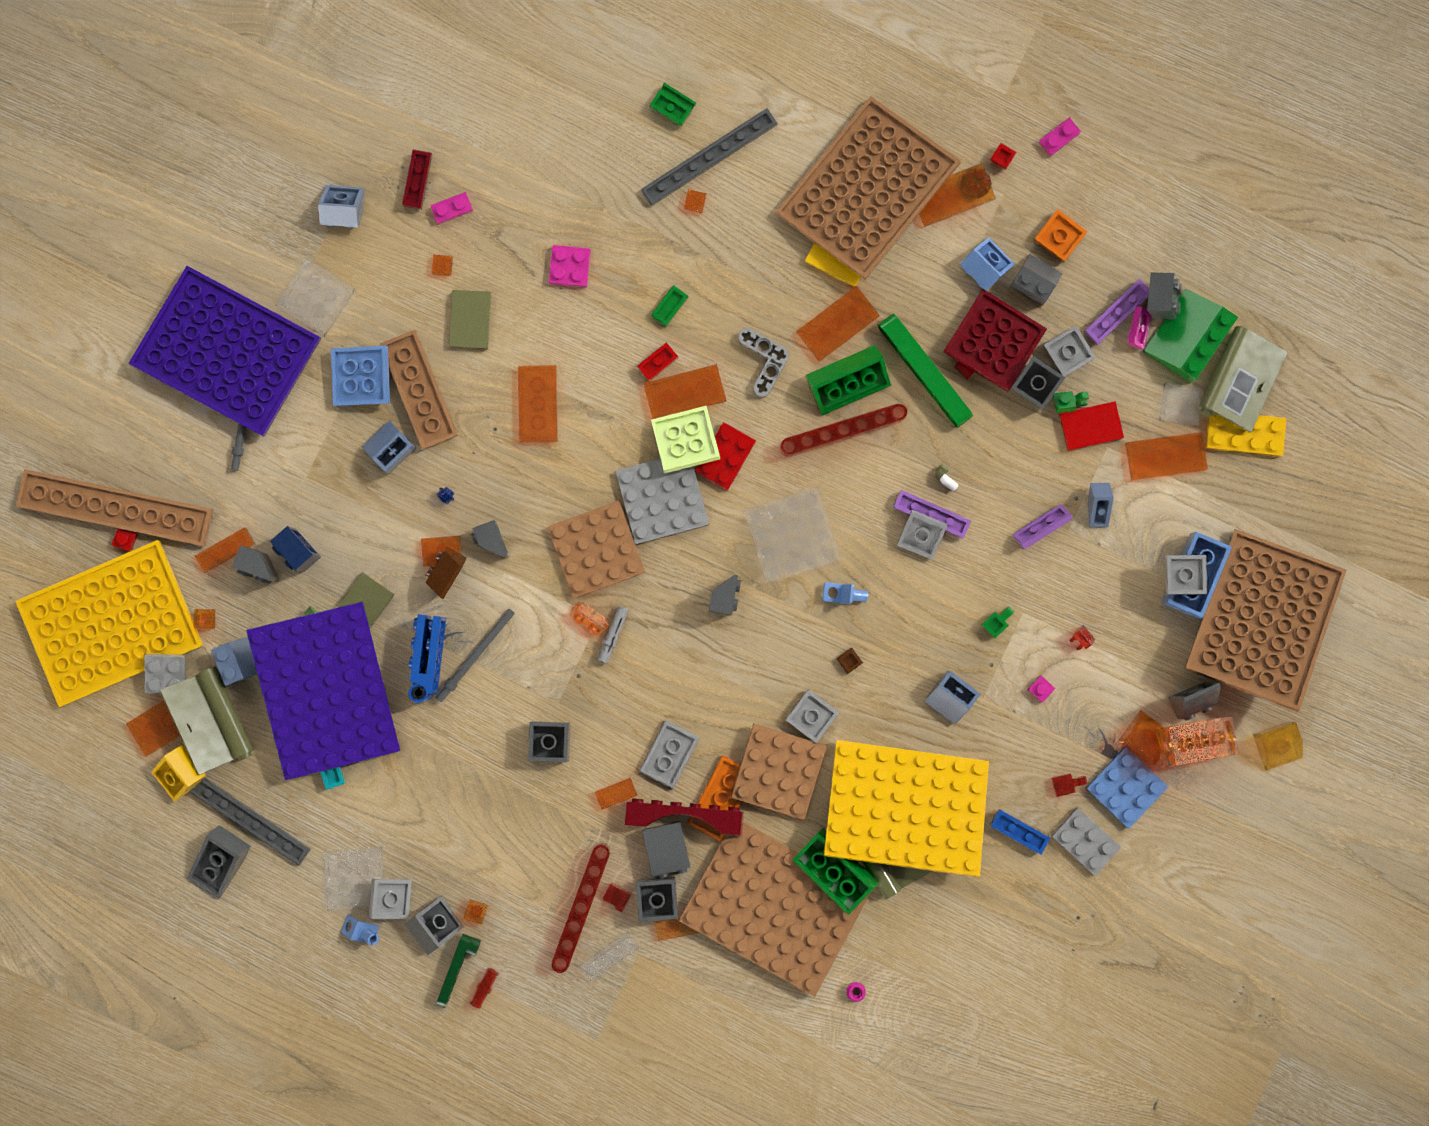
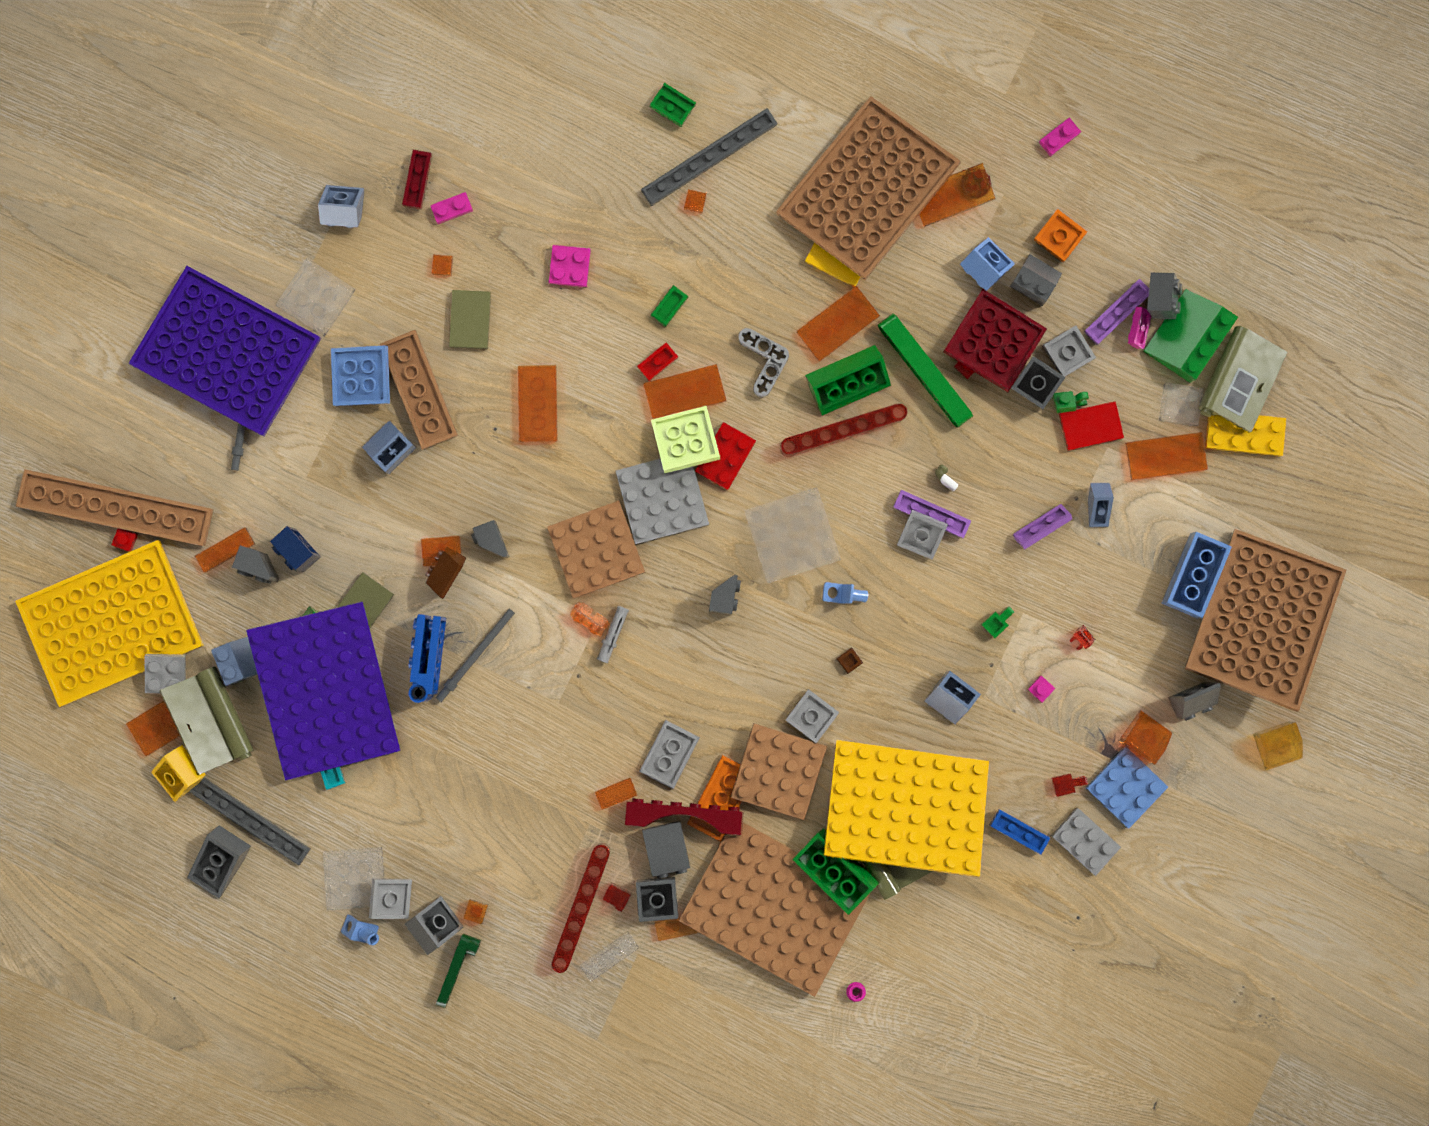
(204, 618): clear orange plate -> none
(445, 495): clear blue plate -> none
(484, 988): clear red pin -> none
(549, 741): dark grey brick -> none
(1003, 156): red plate -> none
(1186, 574): light grey plate -> none
(1218, 741): clear orange brick -> none

